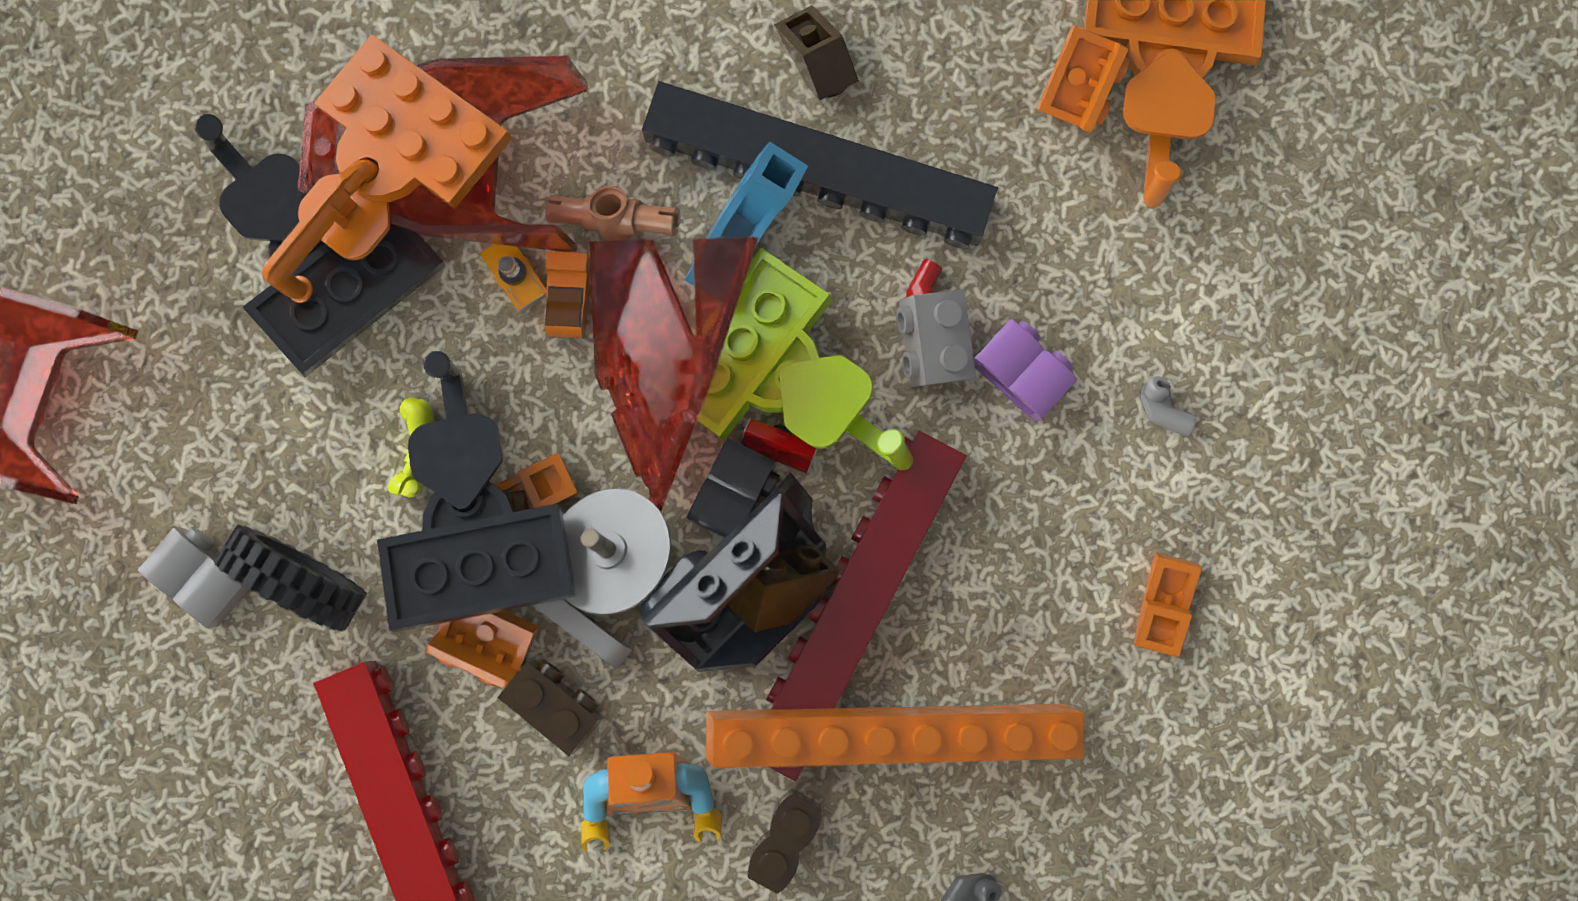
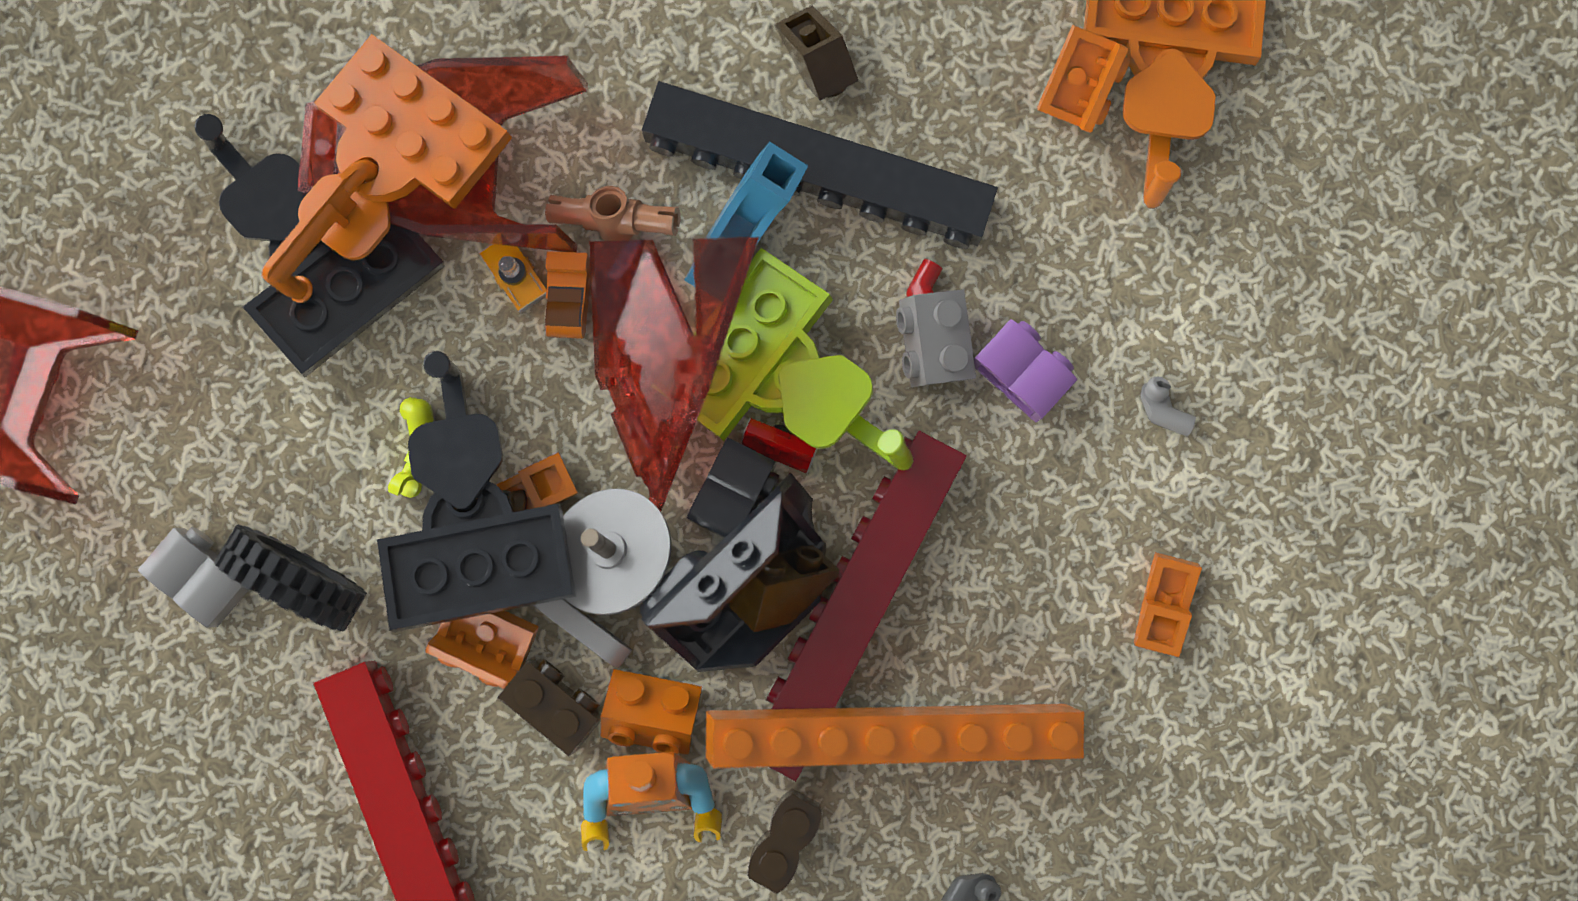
(650, 712): none -> orange bracket

